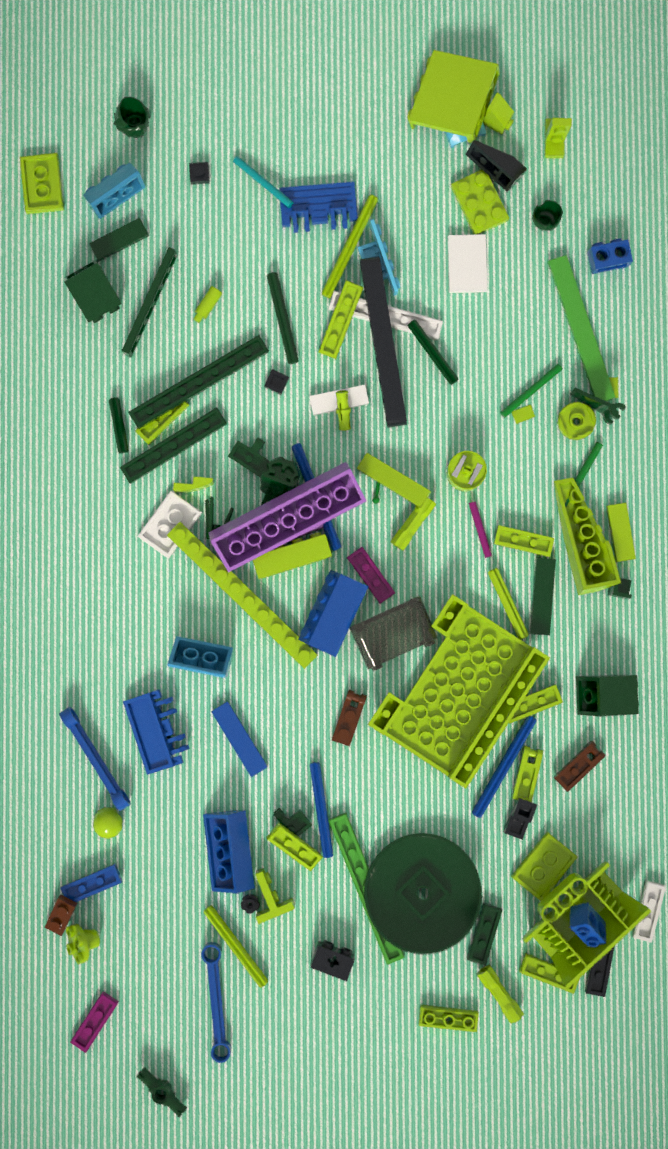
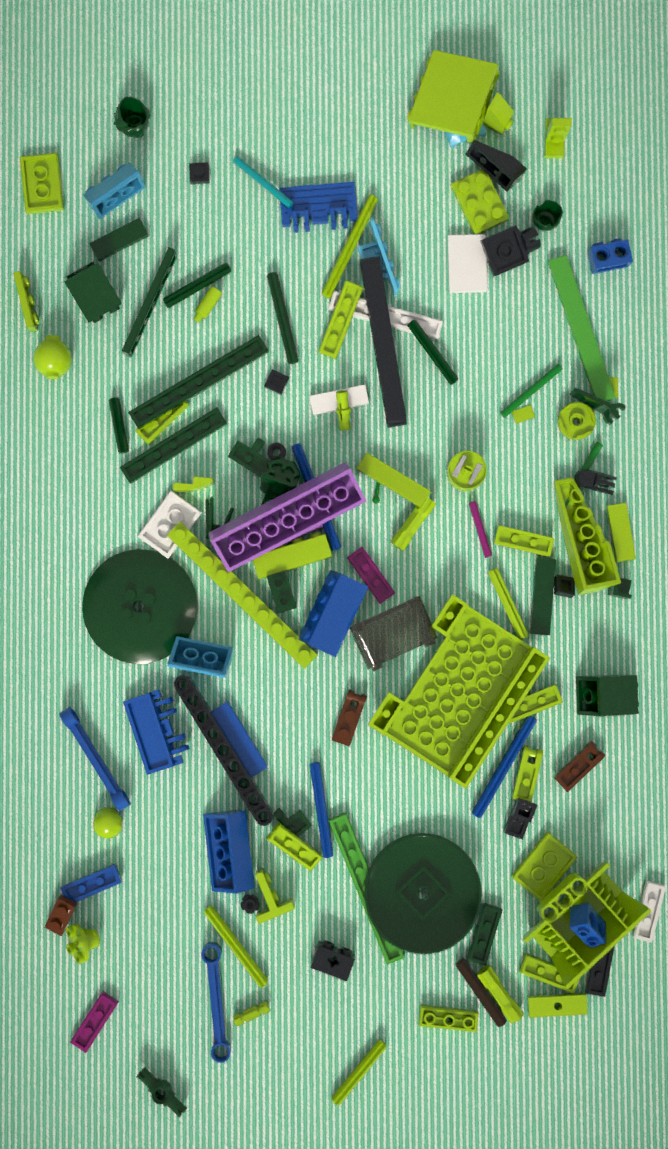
(27, 301): none -> lime tile
(52, 357): none -> lime brick
(167, 609): none -> dark green dish
(197, 285): none -> dark green axle
(214, 743): none -> black beam
(251, 1013): none -> lime axle
(274, 446): none -> black plate
(281, 592): none -> dark green brick
(358, 1073): none -> lime axle
(481, 992): none -> dark brown axle
(509, 248): none -> black plate
(564, 586): none -> black plate
(569, 1005): none -> lime tile
(591, 479): none -> black arm

